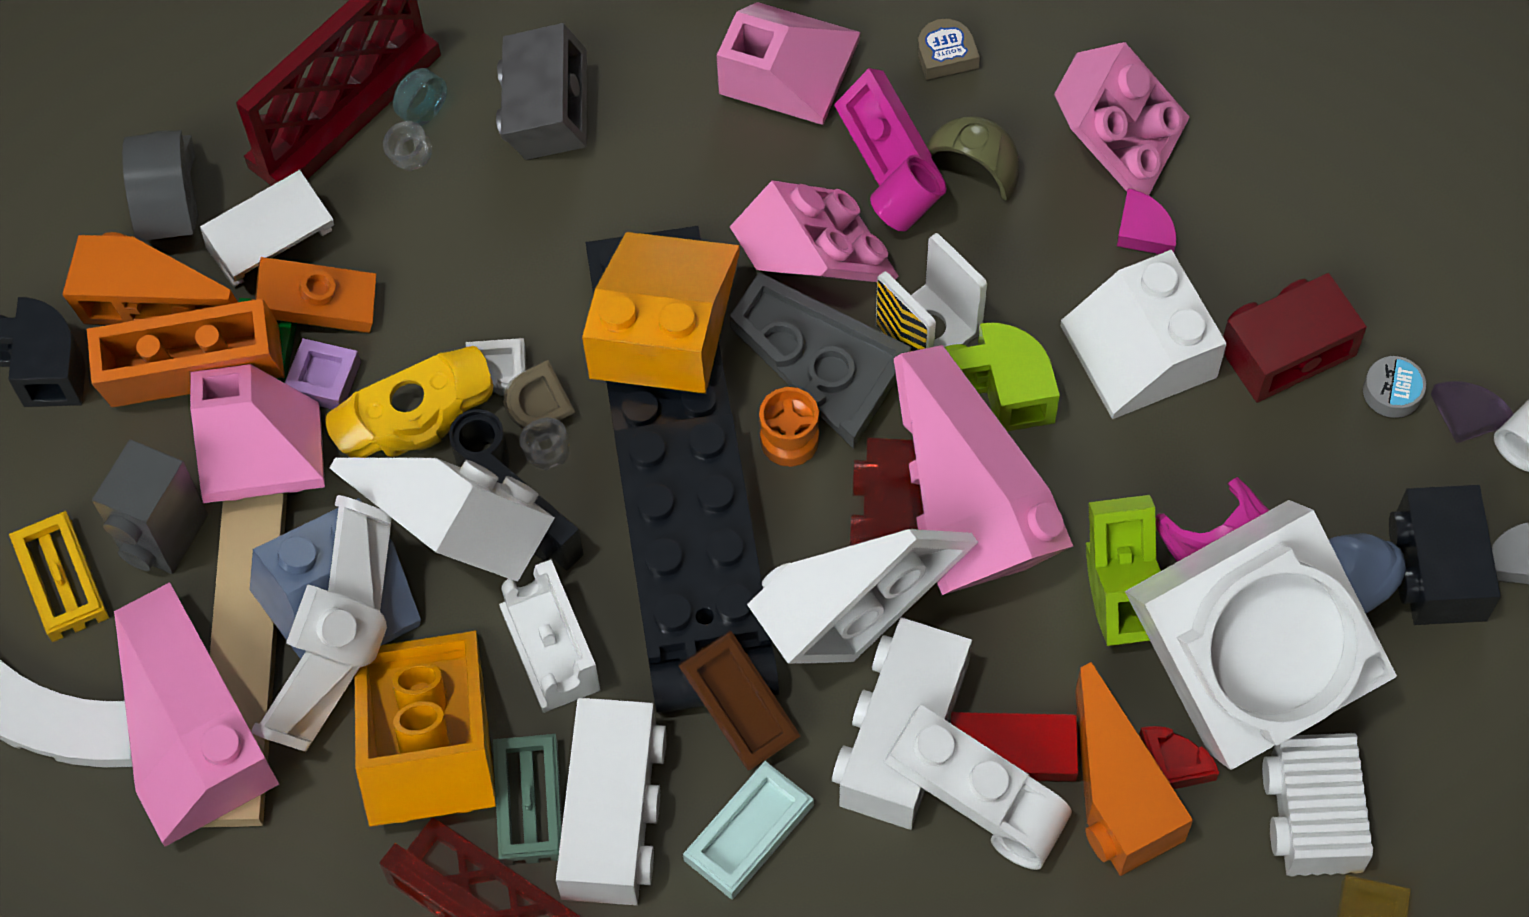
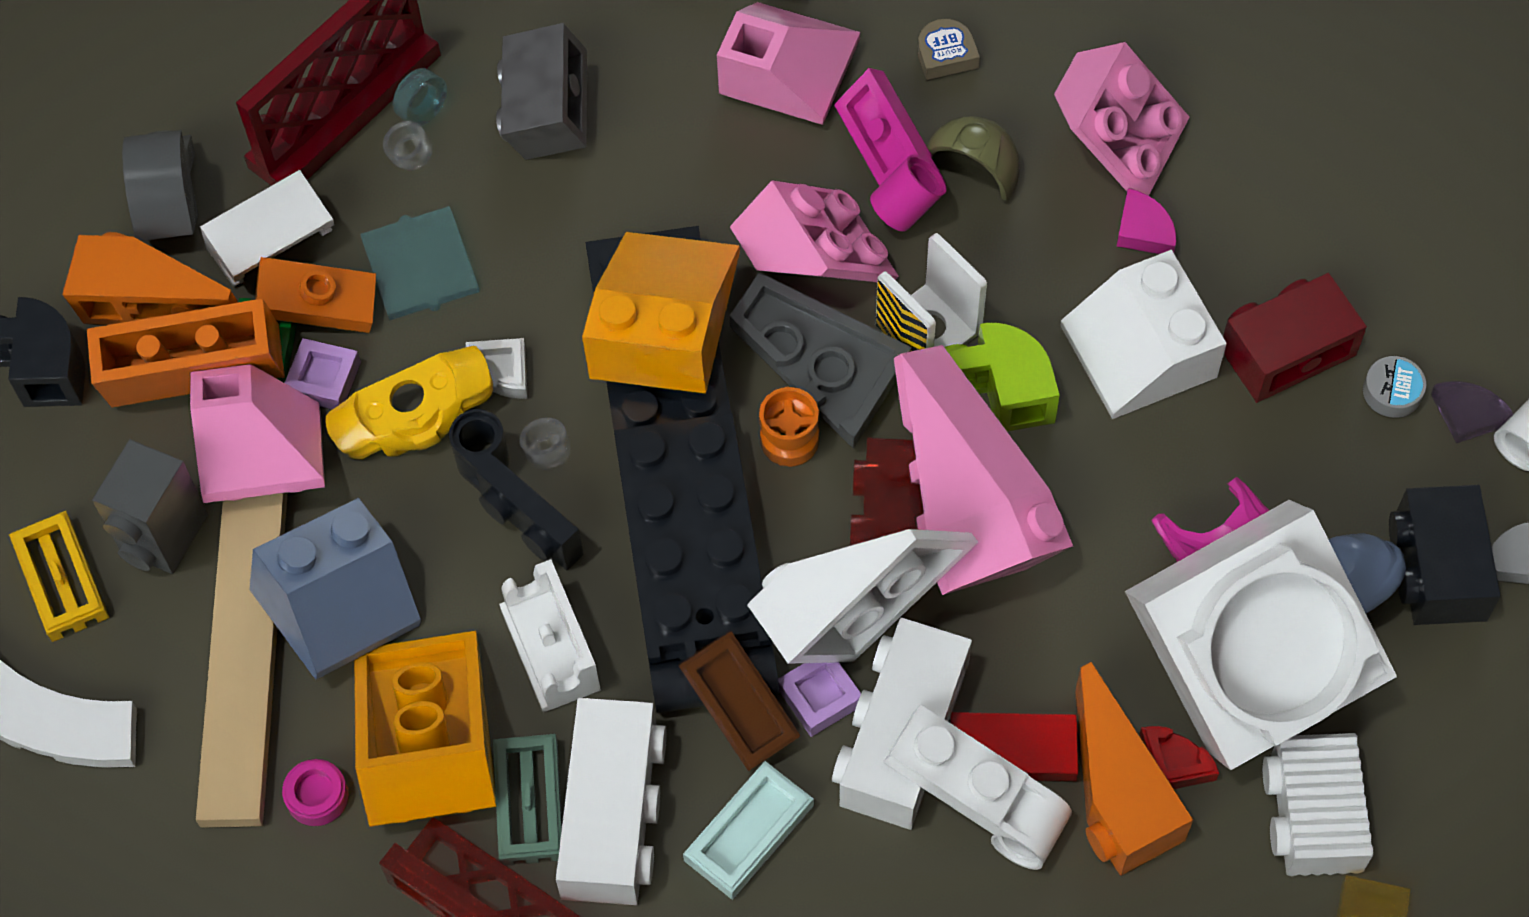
(183, 725): bright pink wedge -> none
(315, 792): none -> dark pink tile
(334, 627): white plate -> none
(419, 263): none -> clear light blue piece
(455, 508): white slope -> none
(536, 395): dark tan tile -> none
(819, 694): none -> lavender tile
(1117, 559): lime brick -> none

